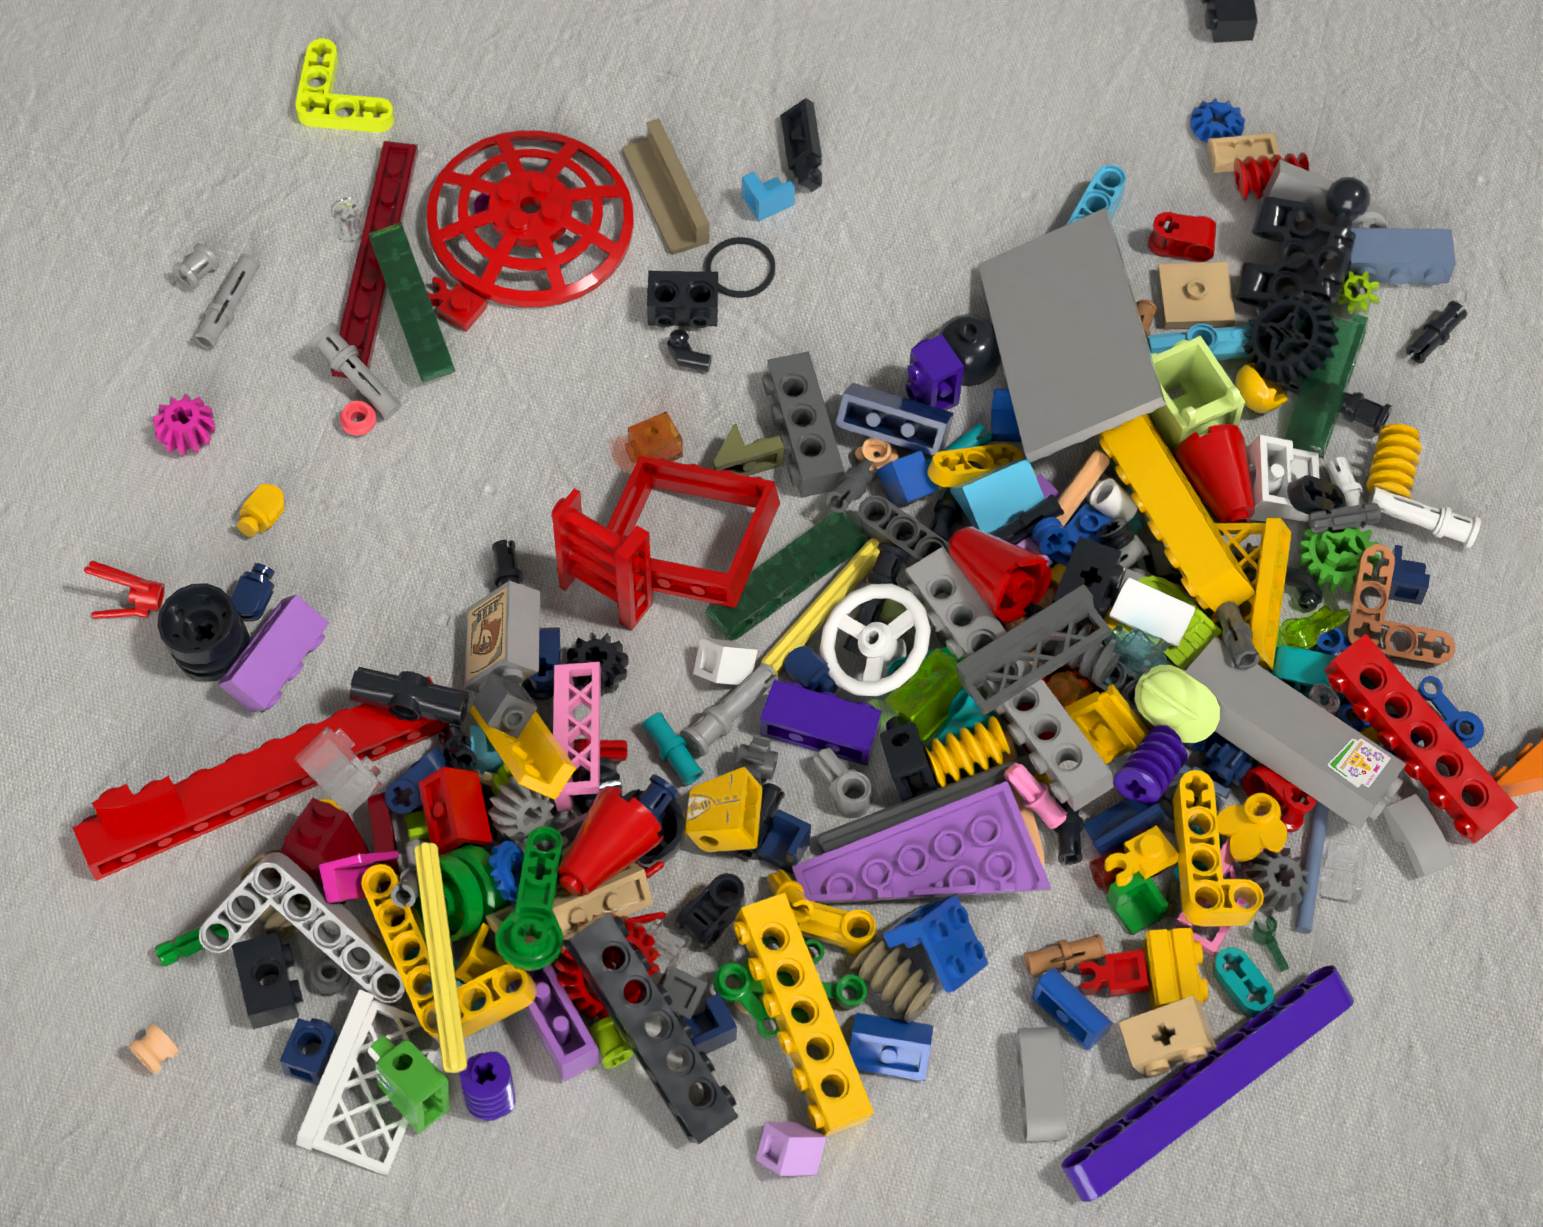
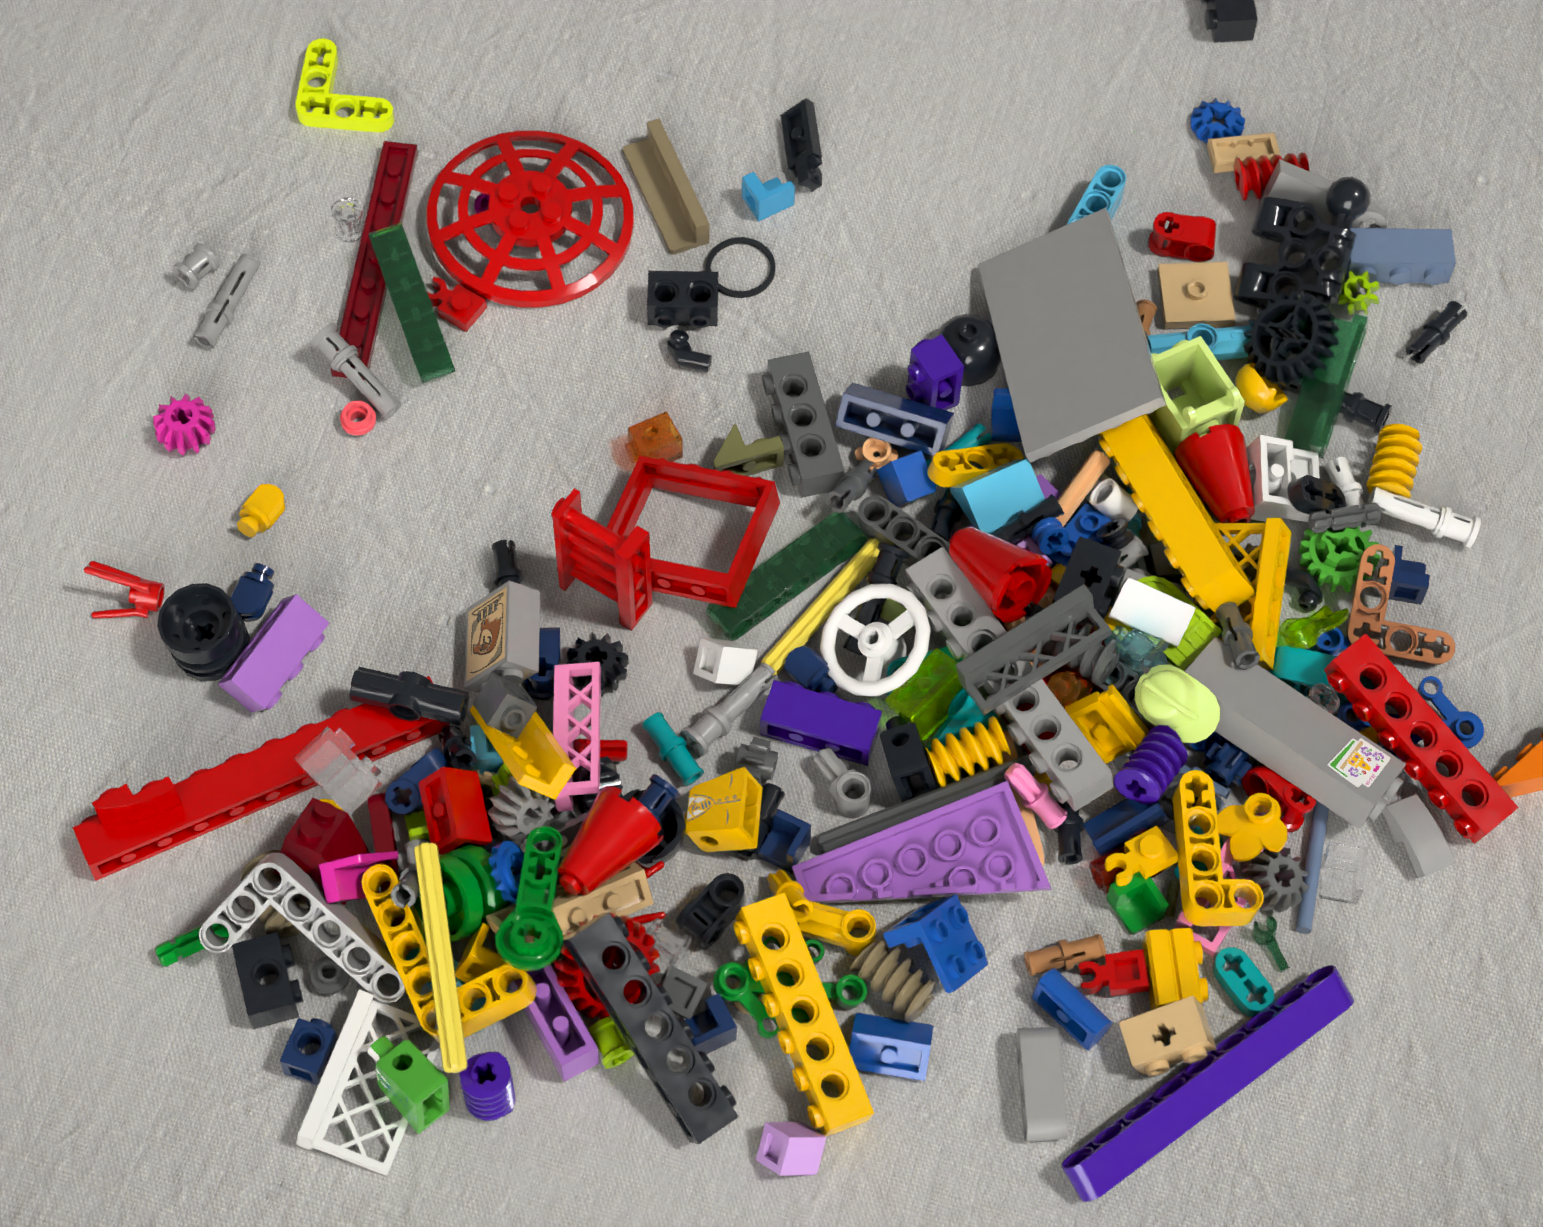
(153, 1048): light nougat wheel -> none

